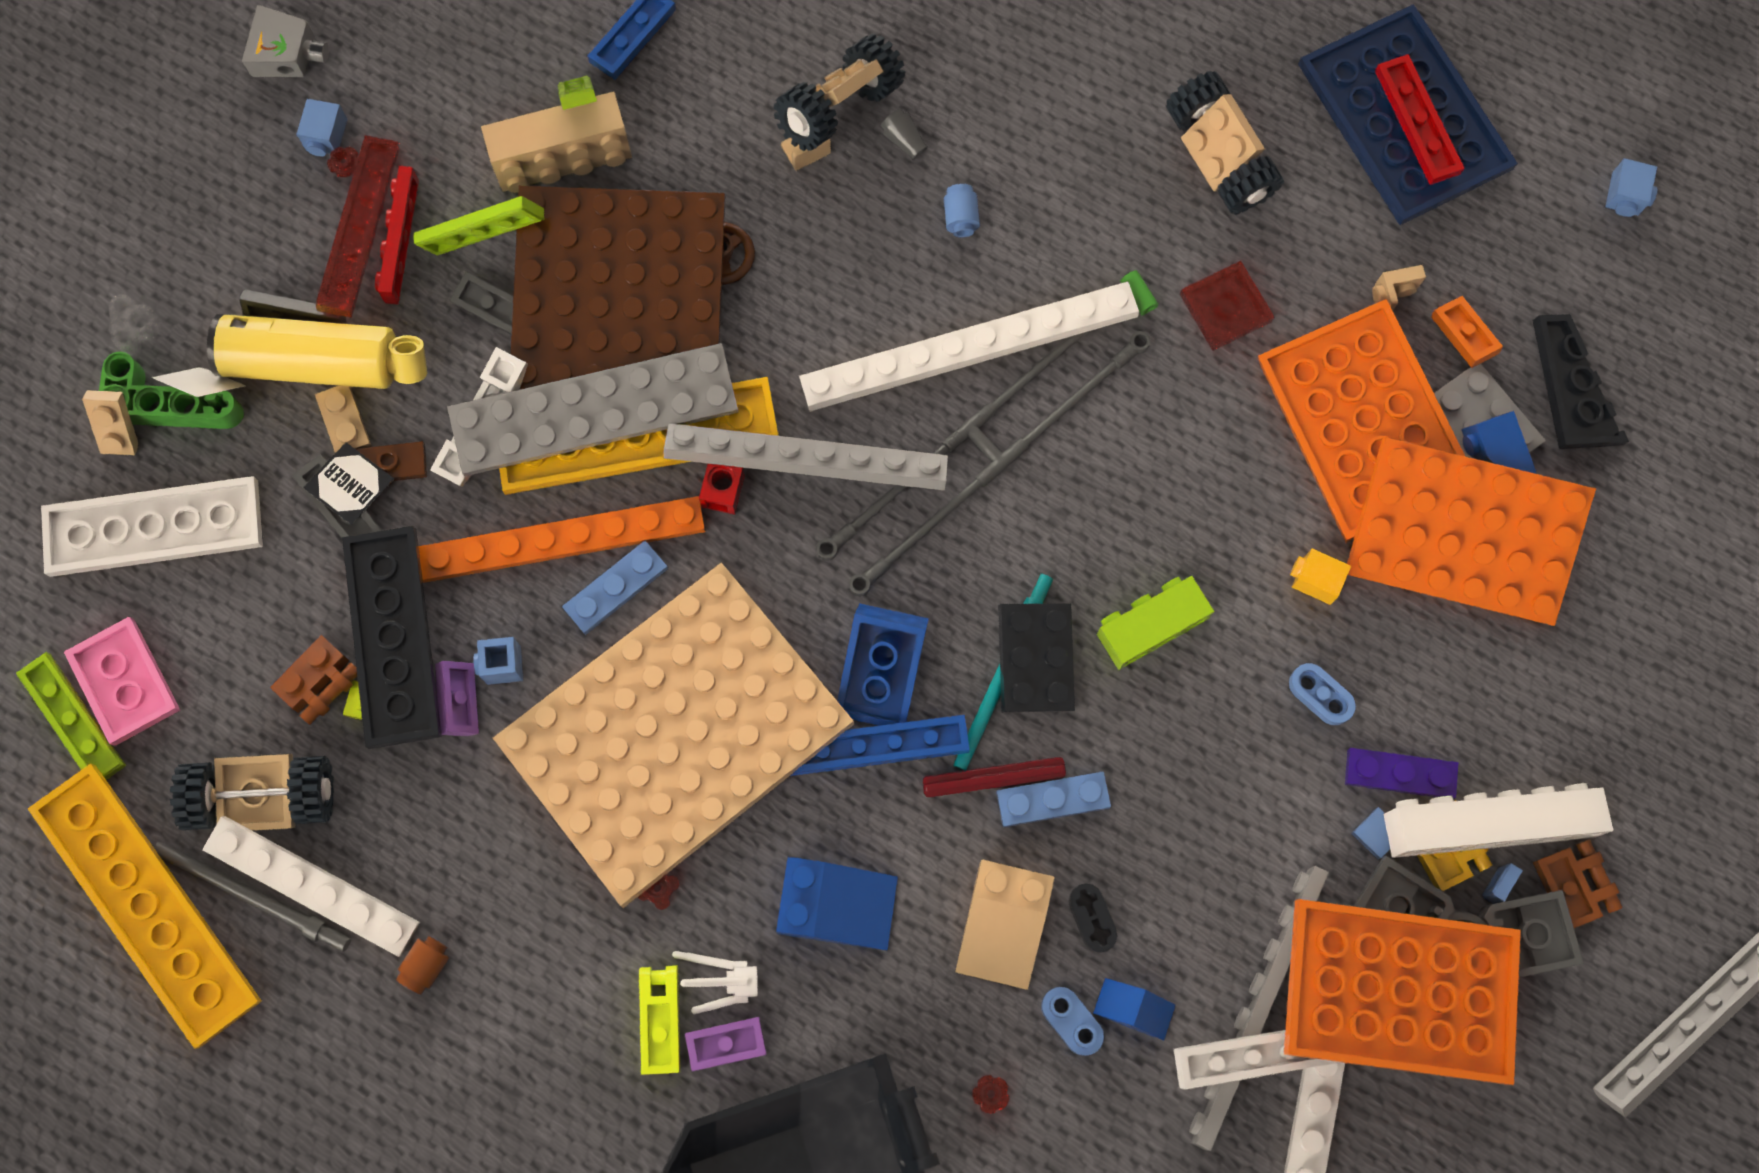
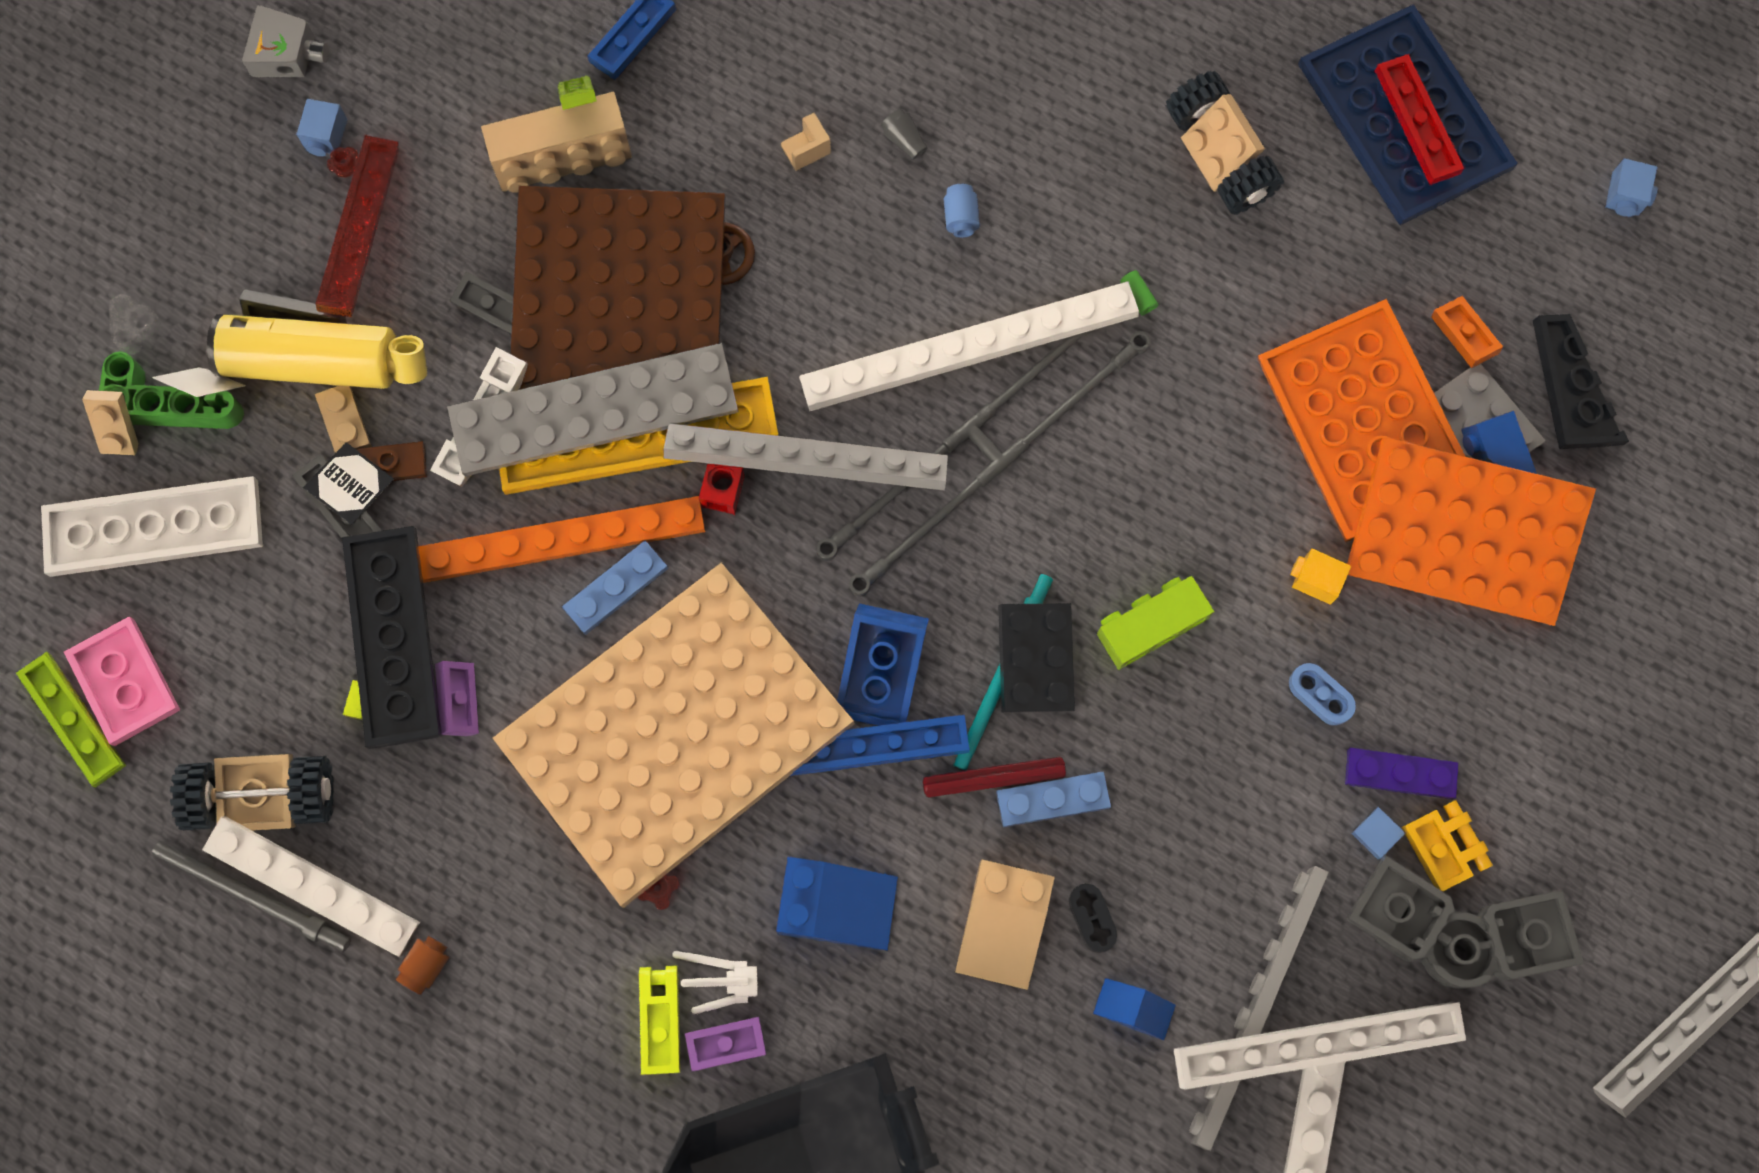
(144, 906): yellow plate -> none
(310, 674): dark orange plate -> none
(399, 223): red plate -> none
(479, 225): lime tile -> none
(498, 660): medium blue brick -> none
(805, 108): black plate -> none
(980, 1094): clear red plate -> none
(1072, 1021): medium blue plate -> none
(1226, 305): clear red plate -> none
(1398, 284): tan bracket -> none
(1403, 992): orange plate -> none
(1497, 821): white brick -> none
(1502, 883): medium blue tile -> none
(1565, 873): dark orange plate -> none

